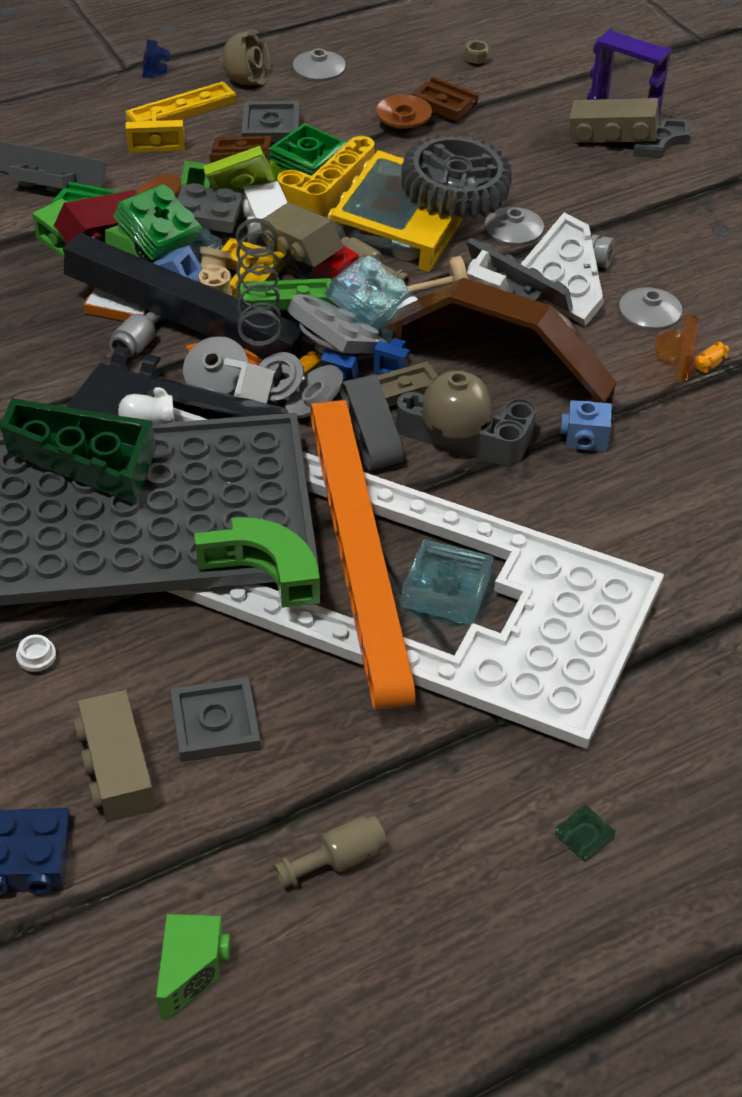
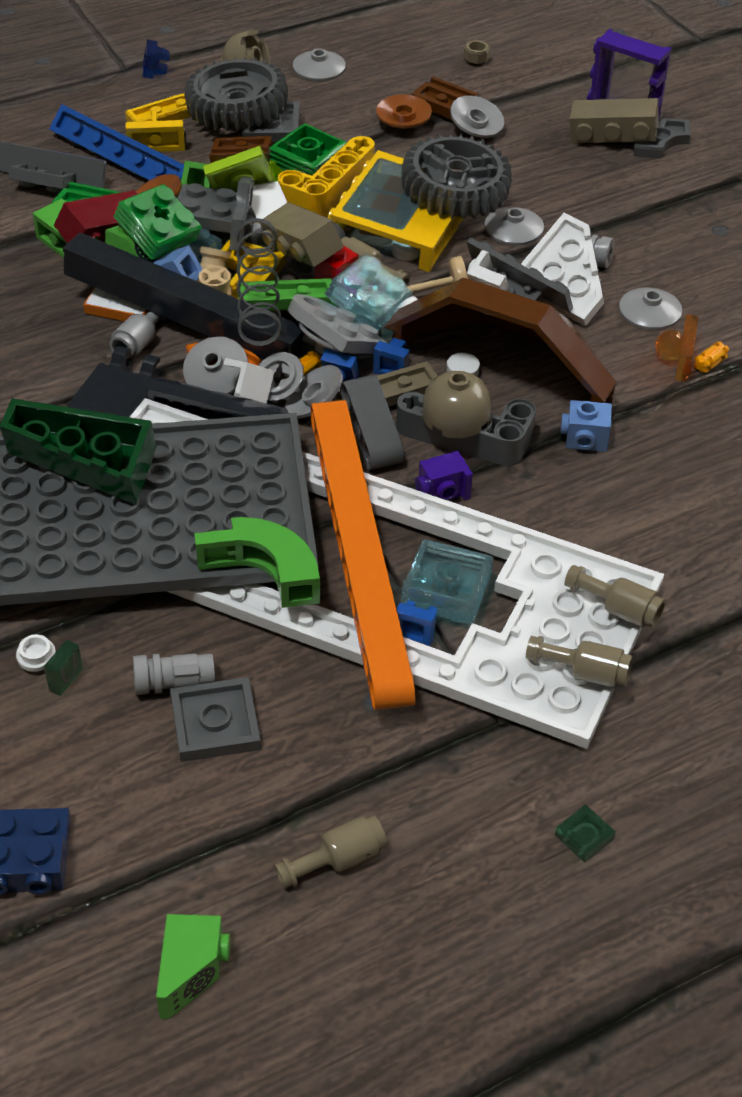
(63, 667): none -> clear green tile
(113, 145): none -> blue plate
(114, 756): dark tan brick -> none
(156, 409): white animal -> none
(171, 671): none -> light grey axle
(236, 94): none -> dark grey gear
(242, 210): none -> dark grey tile
(416, 622): none -> blue tile
(445, 477): none -> dark purple brick
(463, 362): none -> white tile
(477, 116): none -> light grey dish
(589, 660): none -> dark tan piece
(623, 597): none -> dark tan piece

